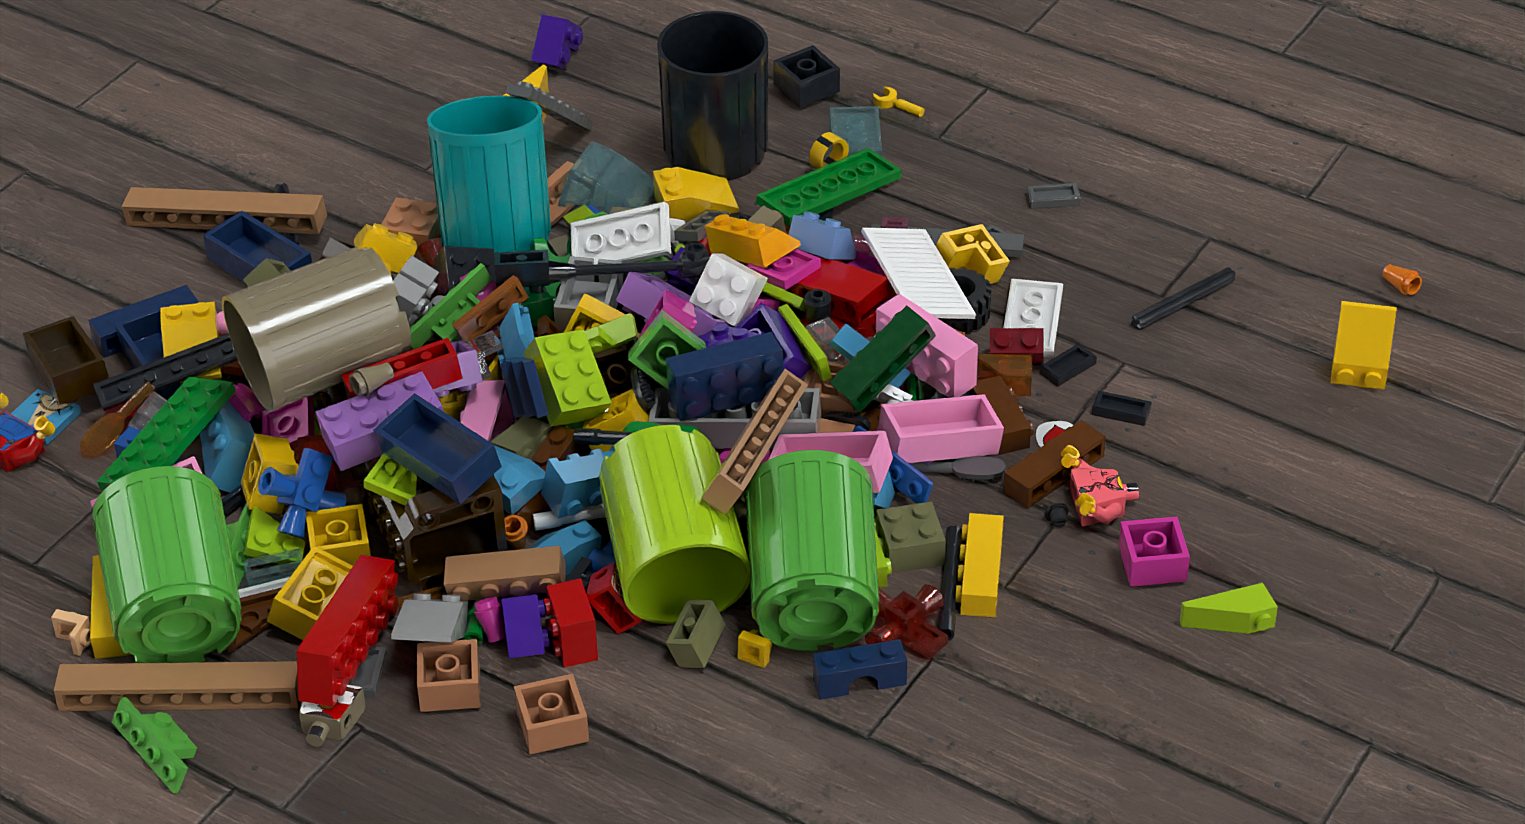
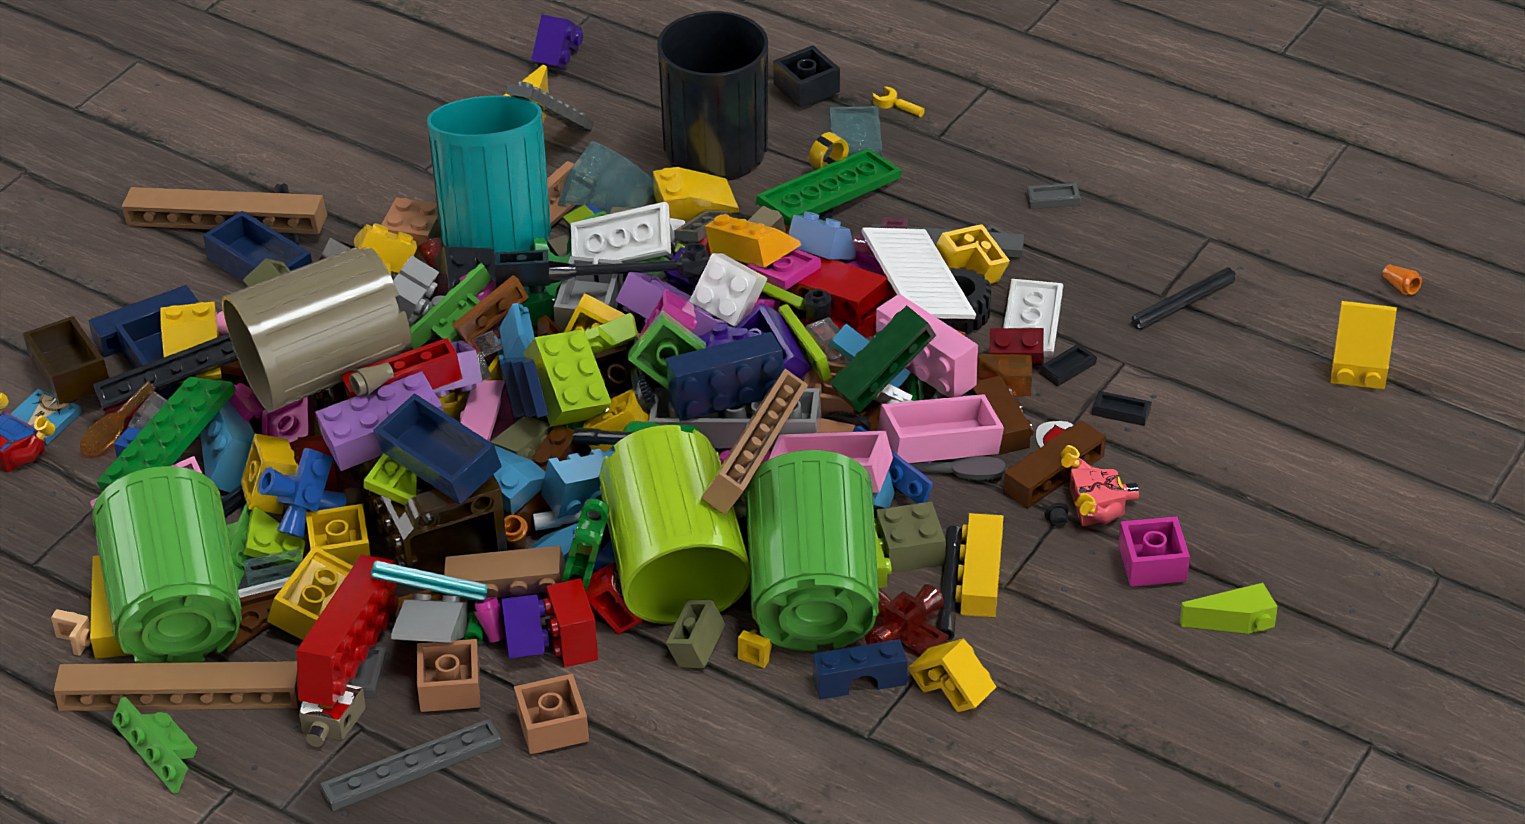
(411, 764): none -> dark grey tile
(429, 581): none -> axle
(586, 542): none -> green piece
(956, 672): none -> yellow brick

